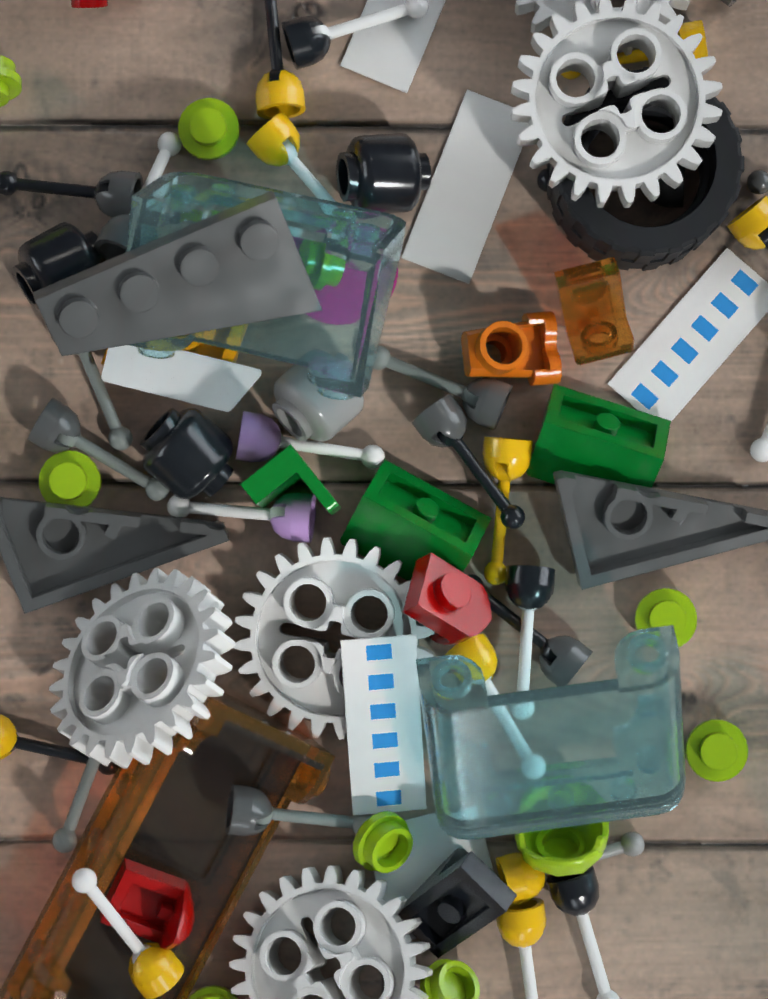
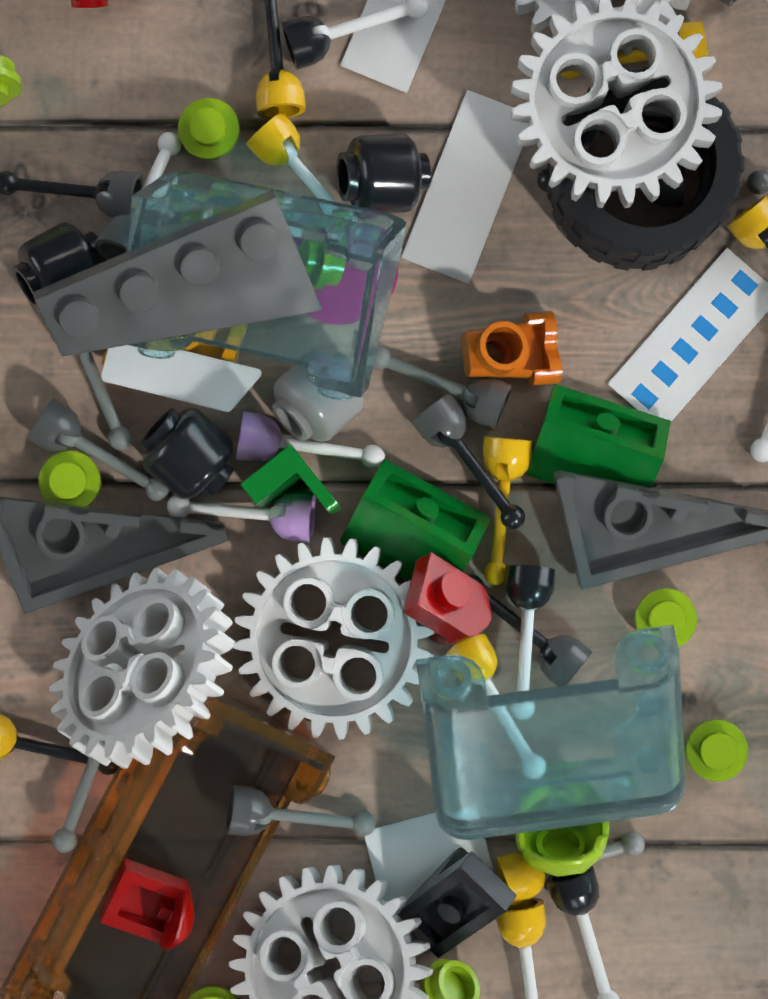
(150, 967): hinge -> none
(383, 724): white sticker -> none
(383, 842): lime plate -> none
(594, 311): clear orange bracket -> none

